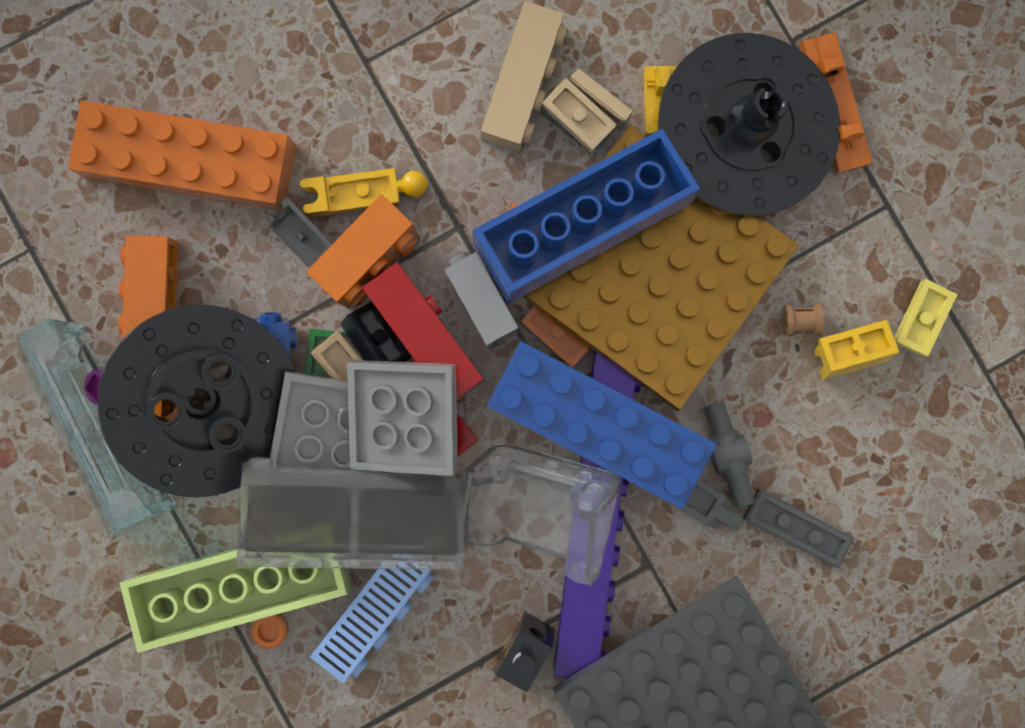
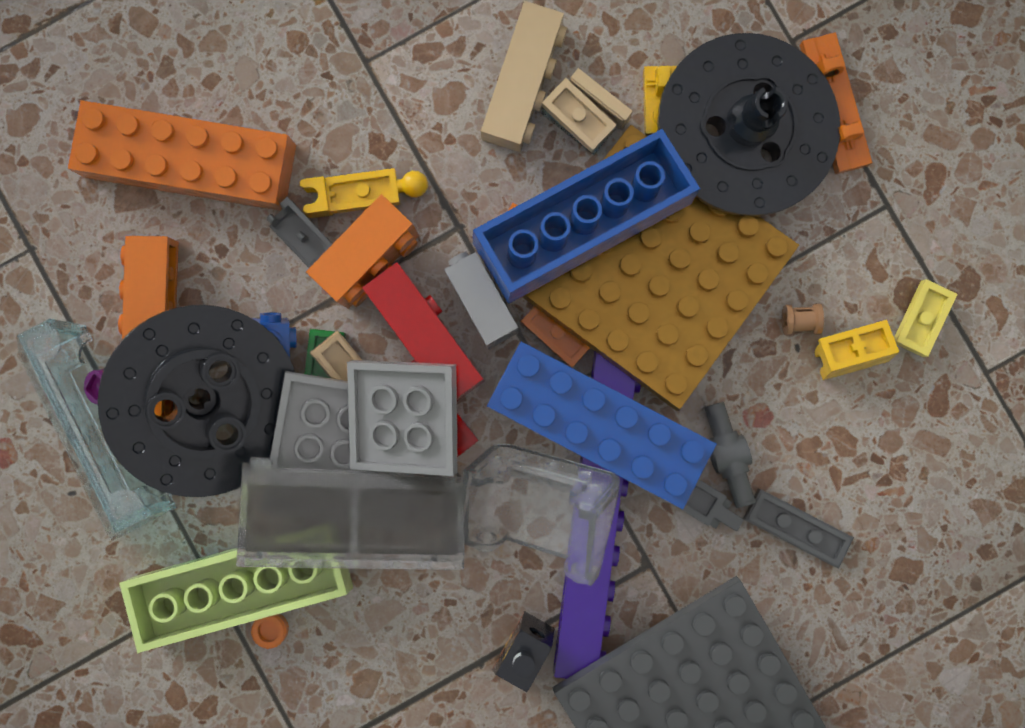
(367, 619): light blue brick -> none
(374, 335): black slope -> none

